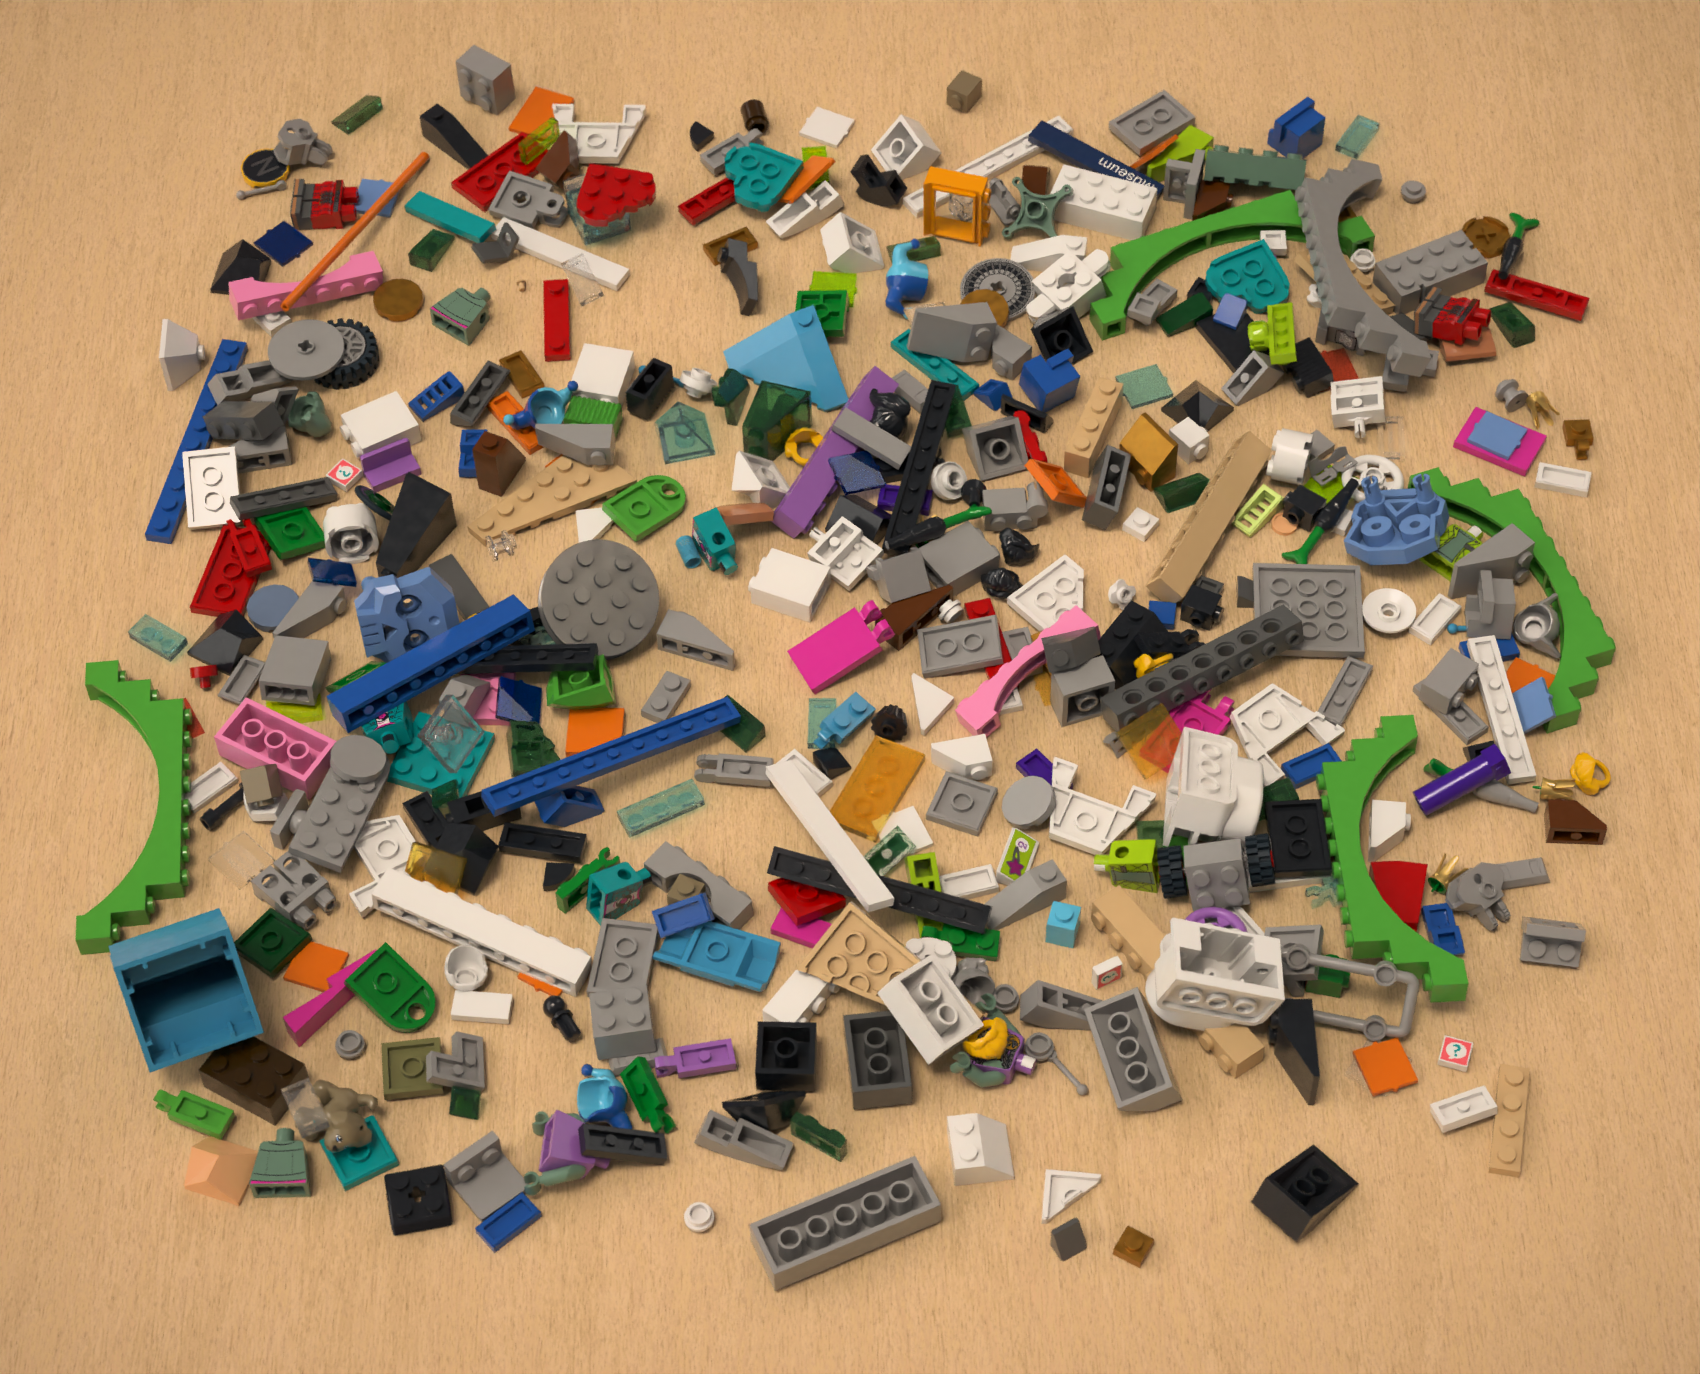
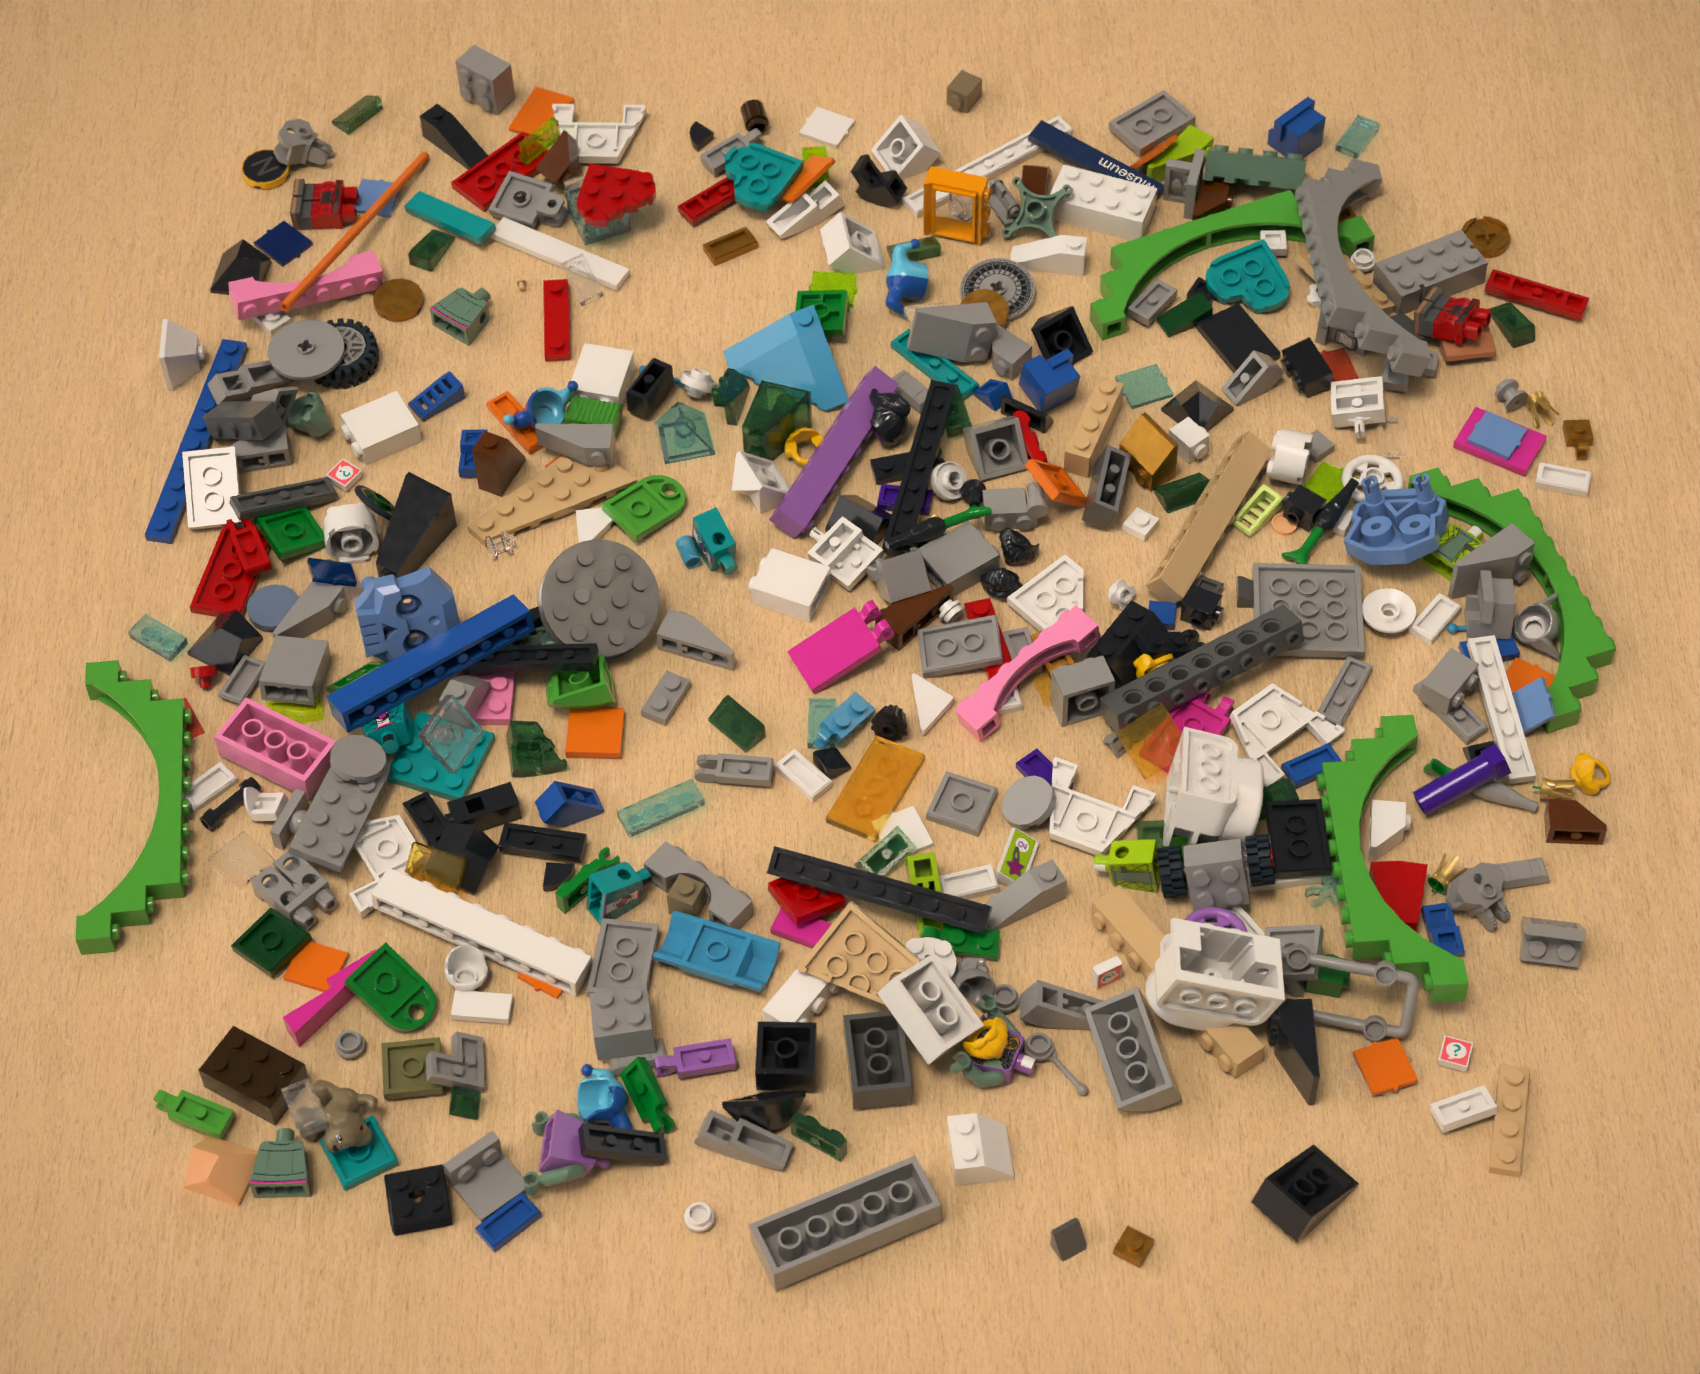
(185, 989): dark azure piece -> none
(261, 784): dark tan brick -> none
(281, 185): light grey hinge -> none
(389, 465): medium lavender panel -> none
(444, 794): clear green slope -> none
(466, 595): dark grey tile -> none
(478, 394): dark grey slope -> none
(497, 250): dark grey bracket -> none
(518, 701): clear blue piece -> none
(522, 374): pearl gold tile -> none
(555, 1008): black axle -> none
(610, 756): blue plate -> none
(683, 915): blue tile -> none
(740, 272): slope -> none
(745, 513): nougat slope -> none
(830, 836): white tile -> none
(856, 472): clear blue piece -> none
(871, 438): light grey tile -> none
(964, 757): white slope -> none
(1063, 924): medium azure brick -> none
(1064, 1189): white tile -> none
(1070, 648): dark grey slope -> none
(1081, 288): white brick -> none
(1144, 308): light grey plate -> none
(1231, 311): slope -> none
(1275, 334): lime plate -> none
(1317, 465): light grey piece -> none
(1413, 191): light grey plate -> none
(1514, 245): black piece -> none

